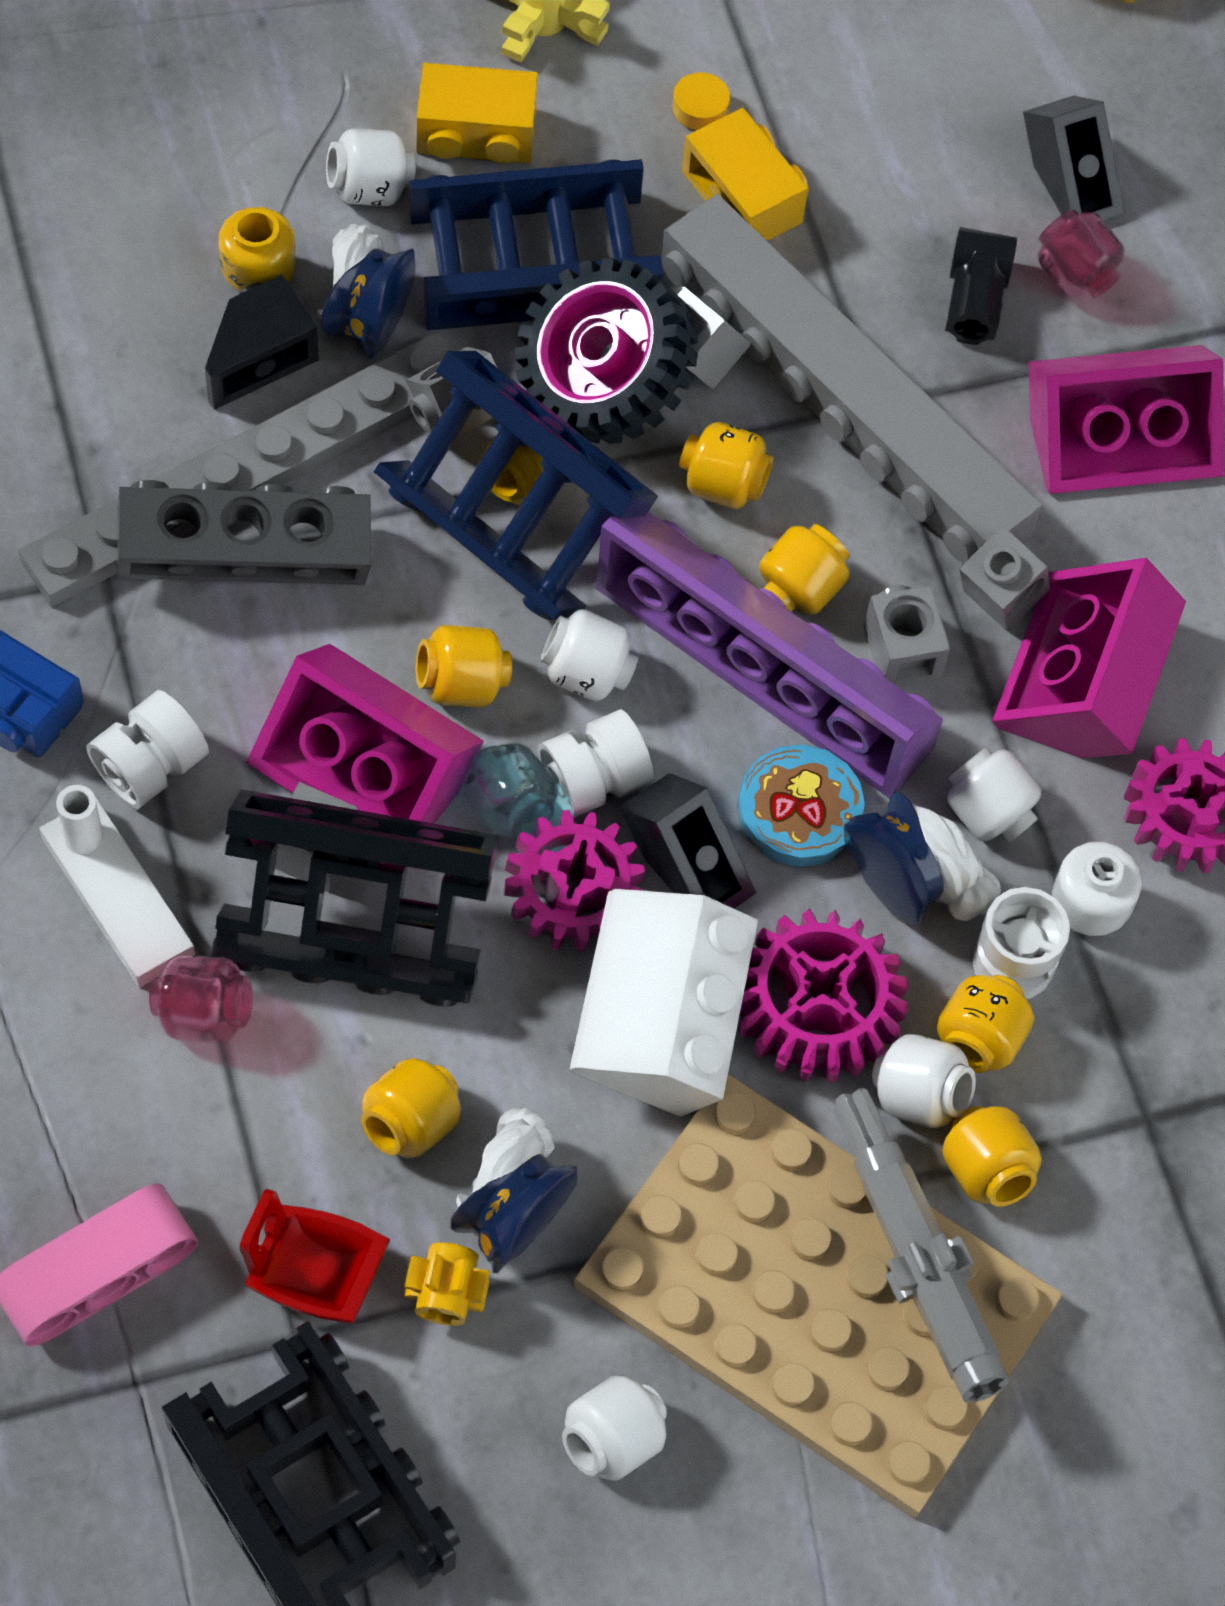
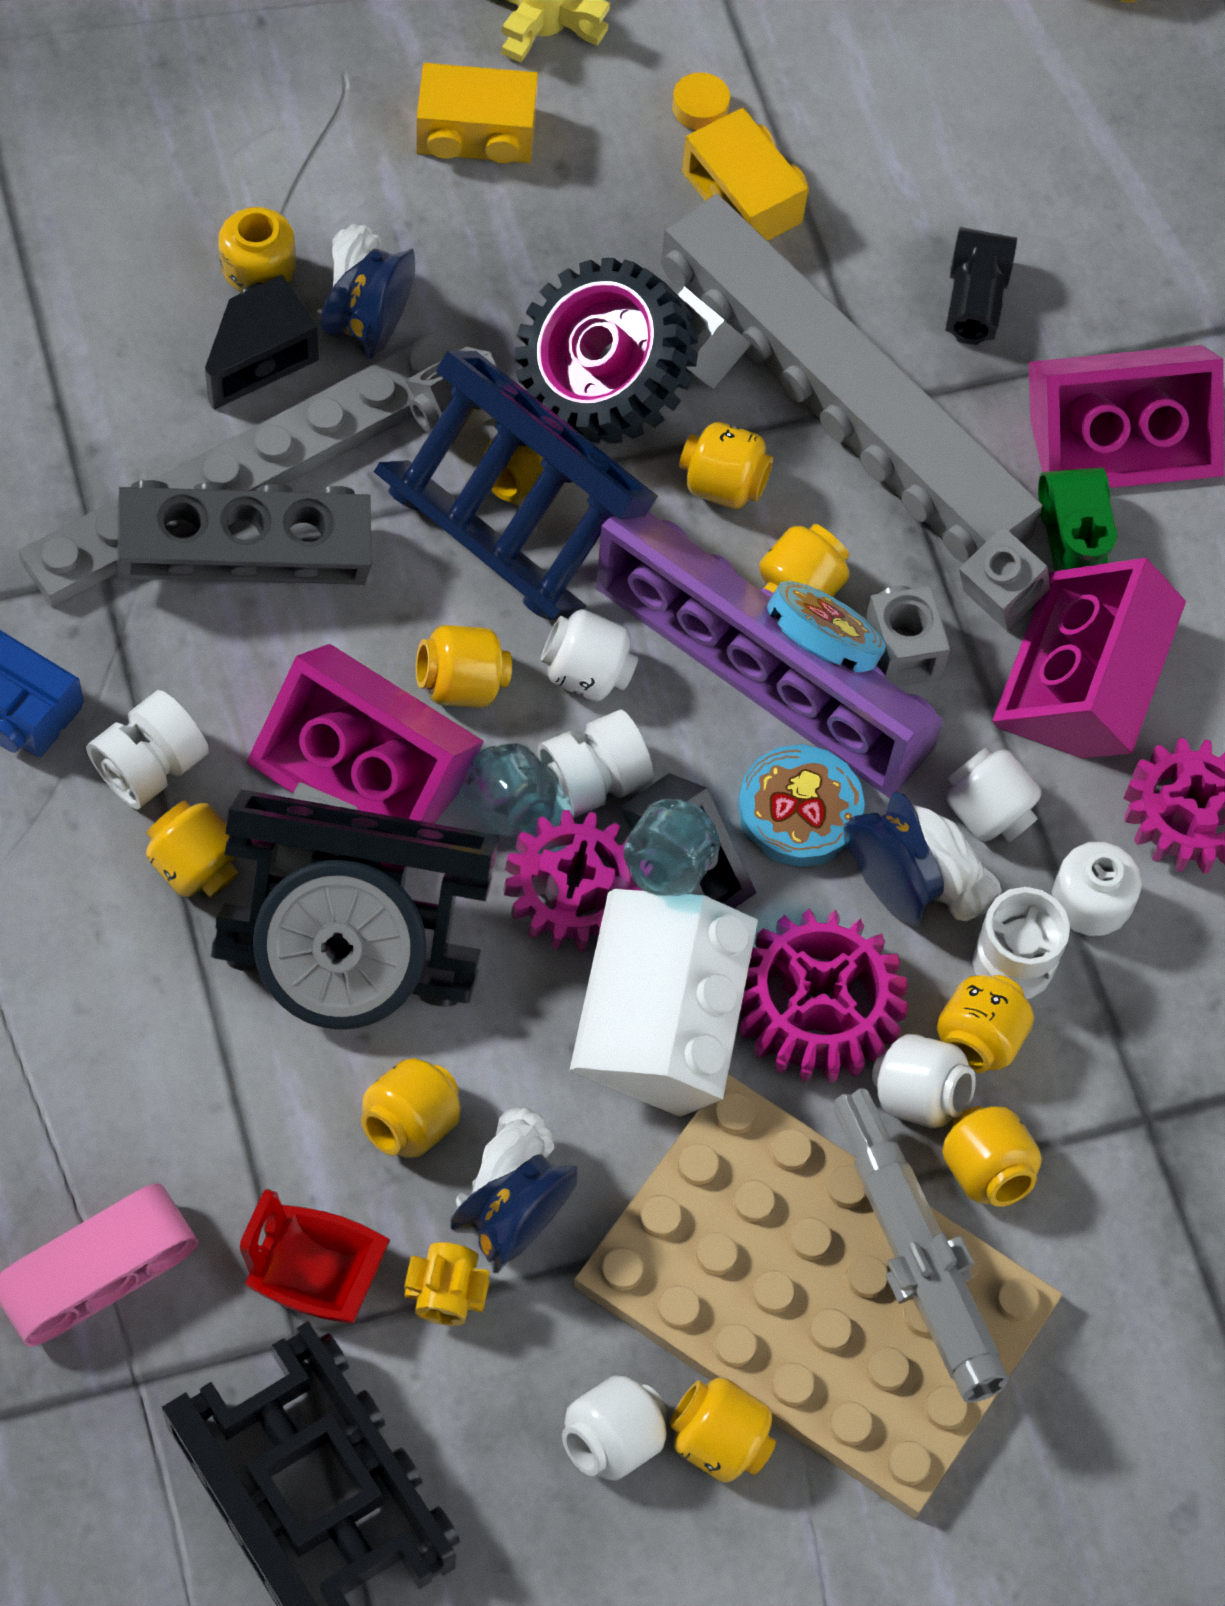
(114, 886): white piece -> none
(190, 850): none -> yellow head
(201, 999): clear pink head -> none
(369, 167): white head -> none
(372, 917): none -> light grey wheel
(505, 294): dark blue fence -> none
(671, 847): none -> clear light blue head
(722, 1429): none -> yellow head
(826, 626): none -> medium azure tile
(1075, 155): black slope -> none
(1077, 516): none -> green piece
(1081, 254): clear pink head -> none

